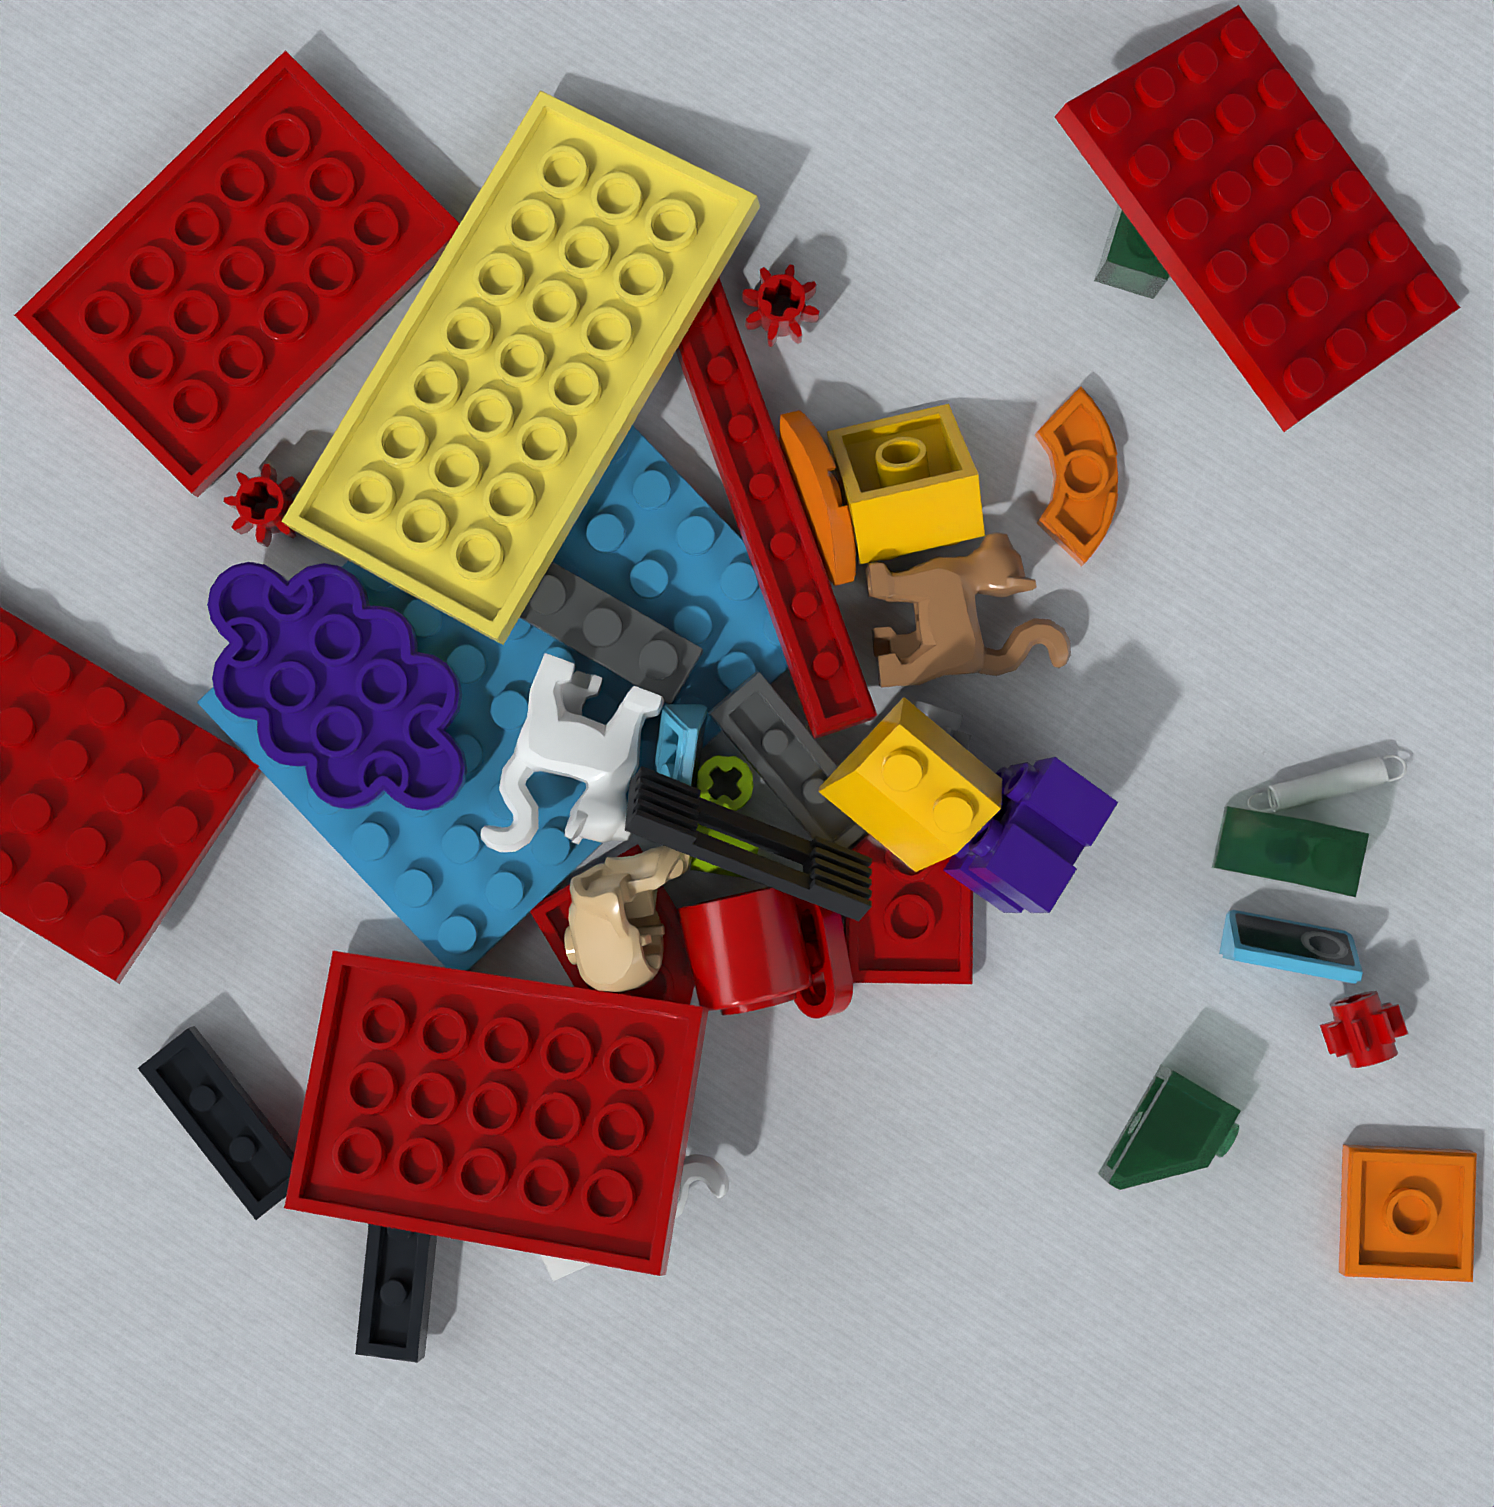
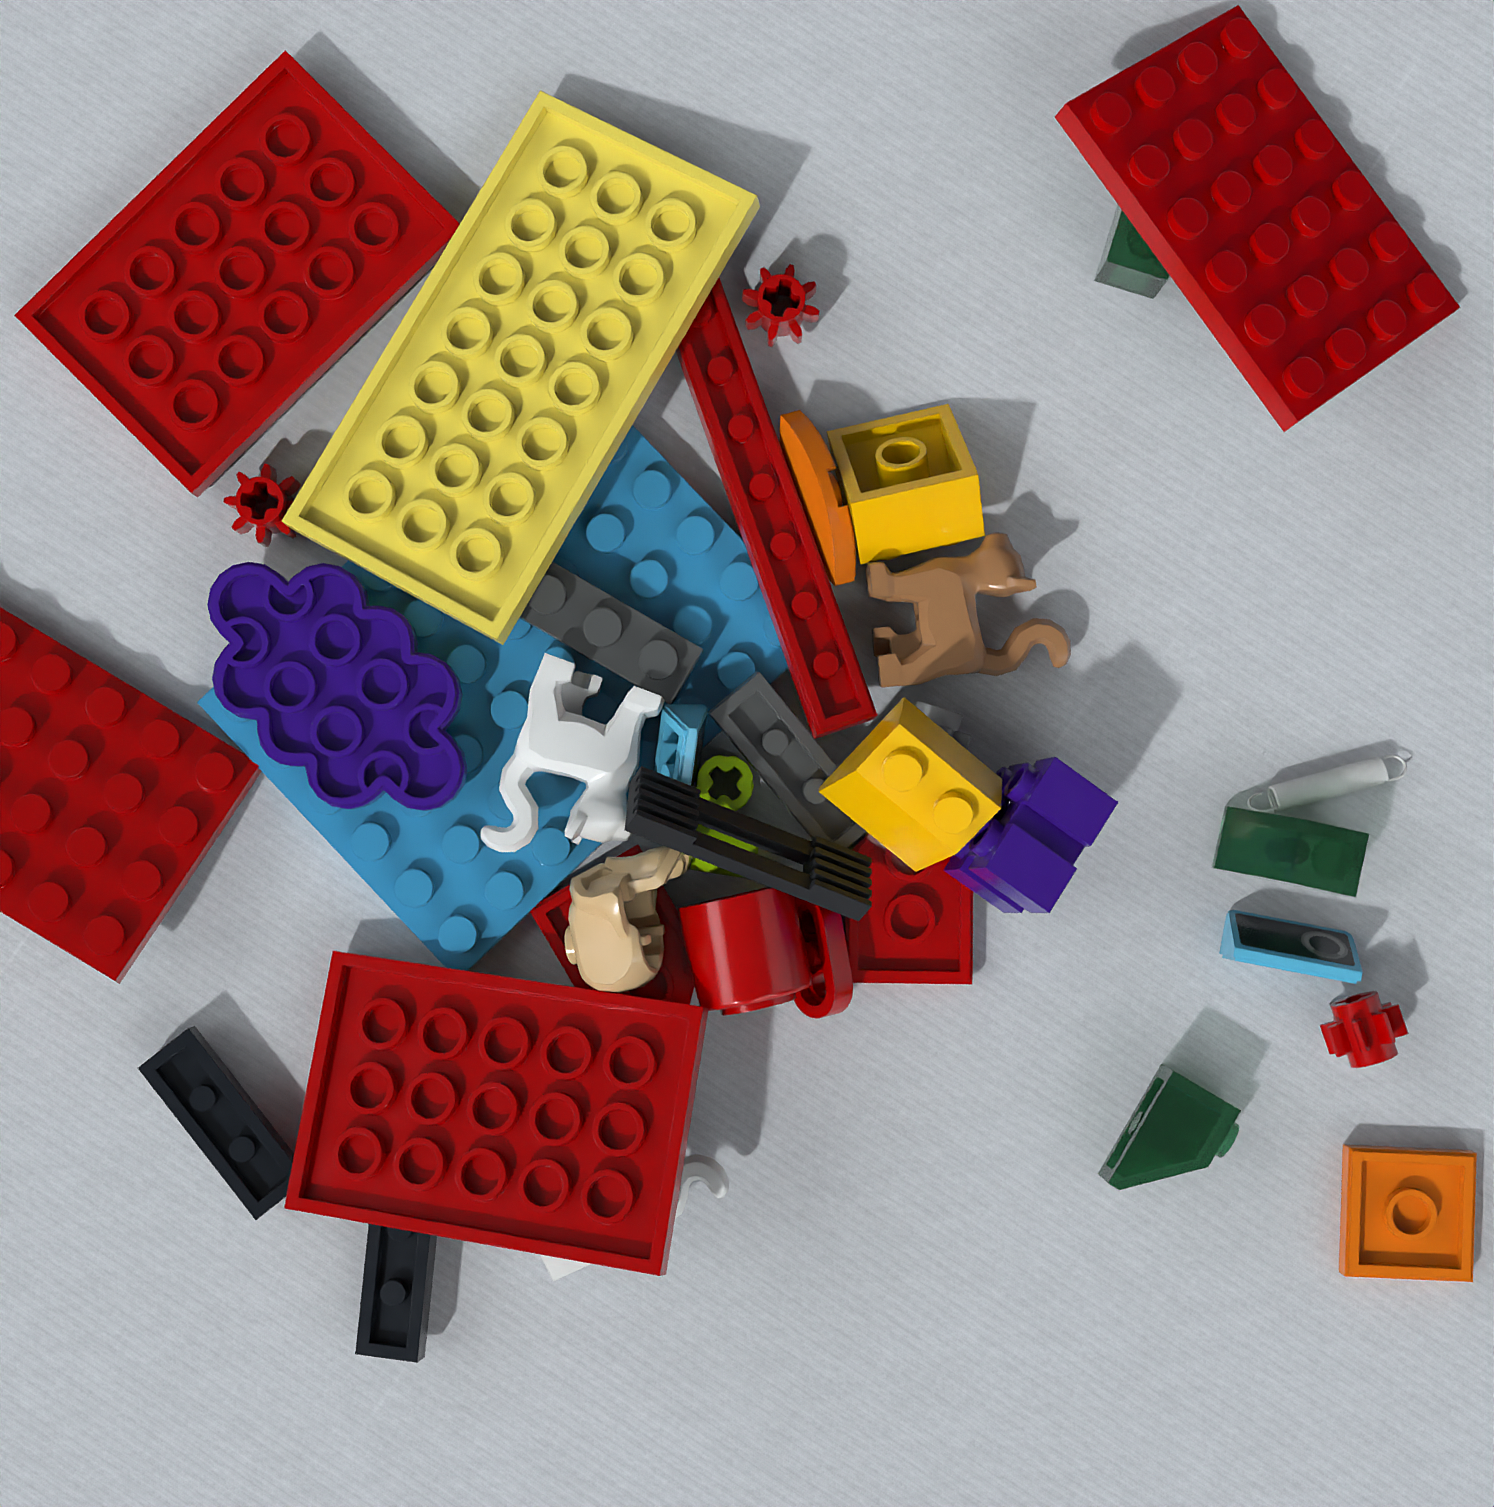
(1084, 476): orange tile -> none

